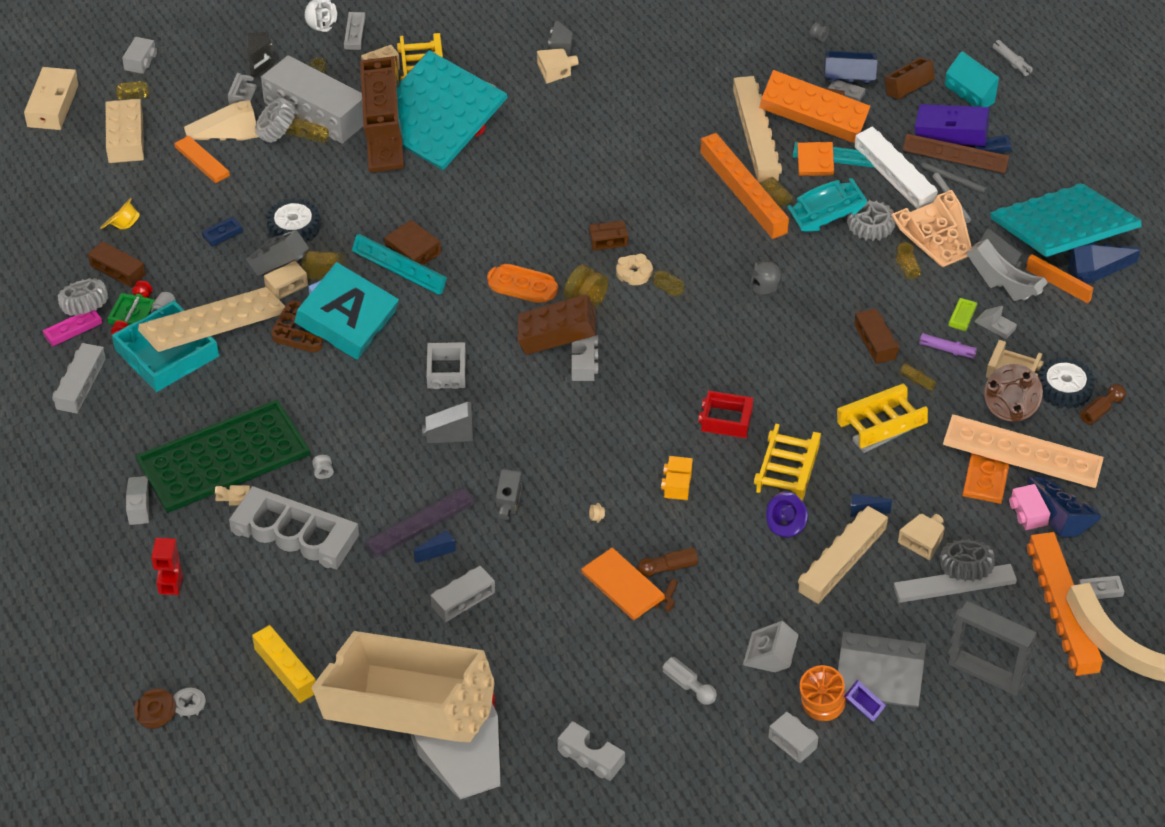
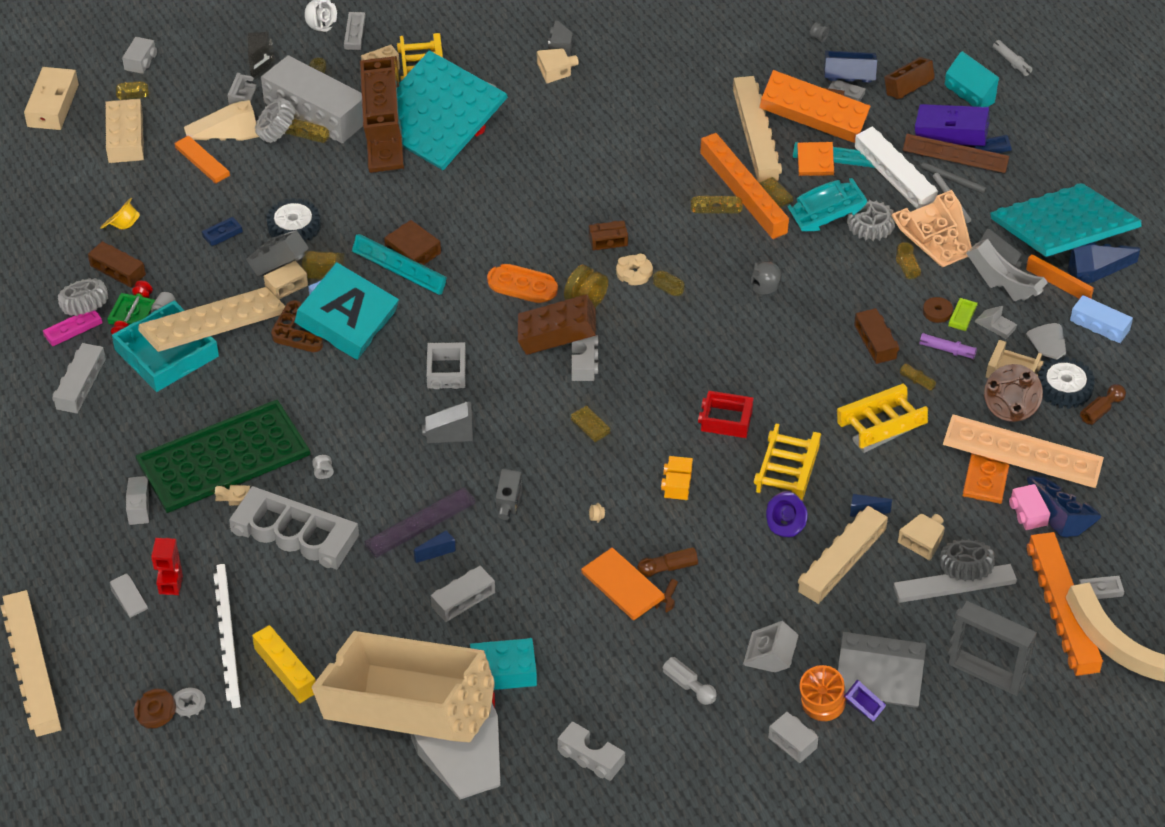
(31, 663): none -> tan brick
(128, 595): none -> light grey slope
(227, 642): none -> white plate
(510, 662): none -> teal brick
(590, 423): none -> clear yellow plate
(704, 200): none -> clear yellow beam
(942, 314): none -> reddish brown piece
(1048, 340): none -> light grey panel
(1101, 319): none -> light blue brick

